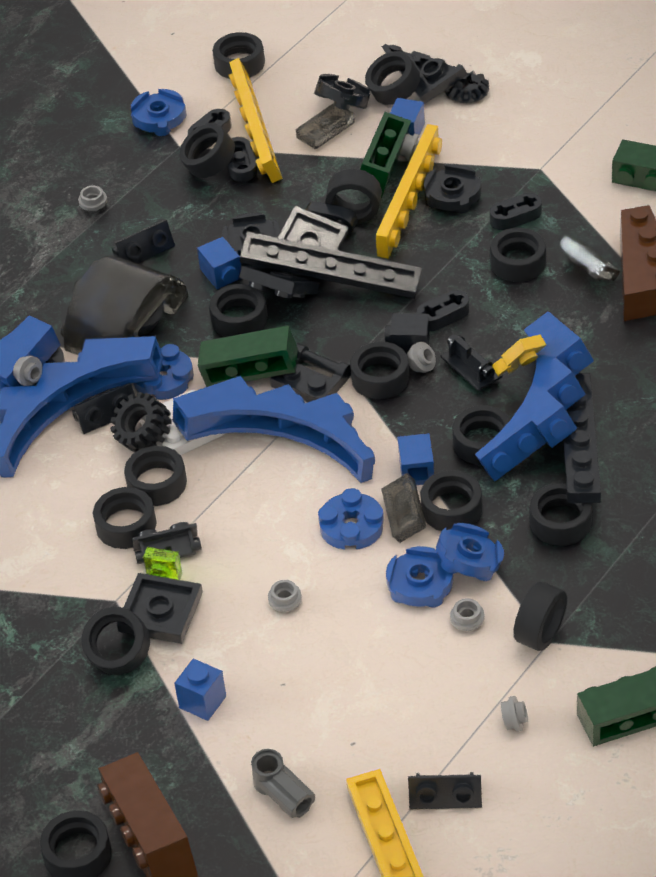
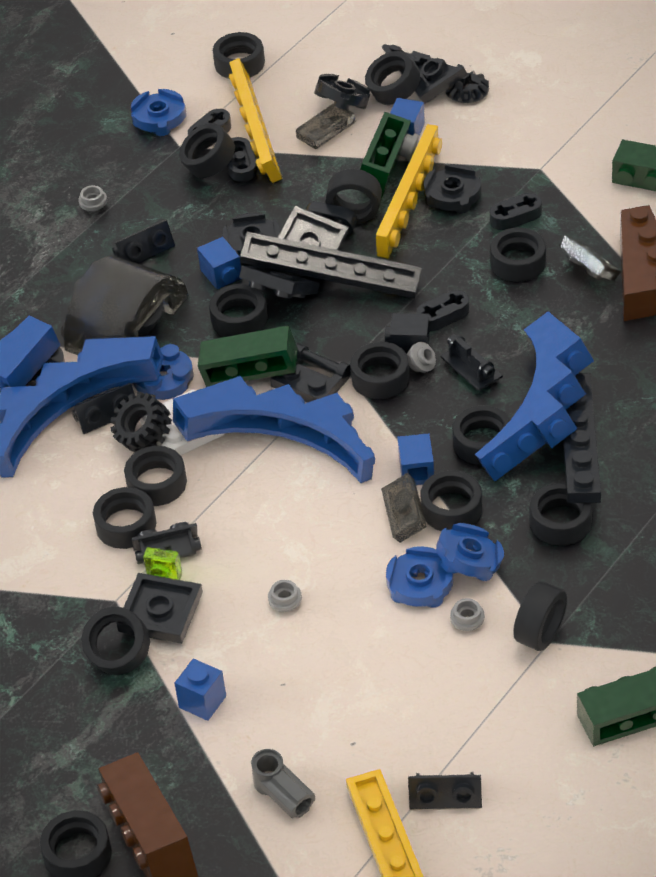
(27, 370): light grey plate -> none
(351, 505): blue plate -> none
(514, 713): light grey plate -> none
(522, 353): yellow plate -> none

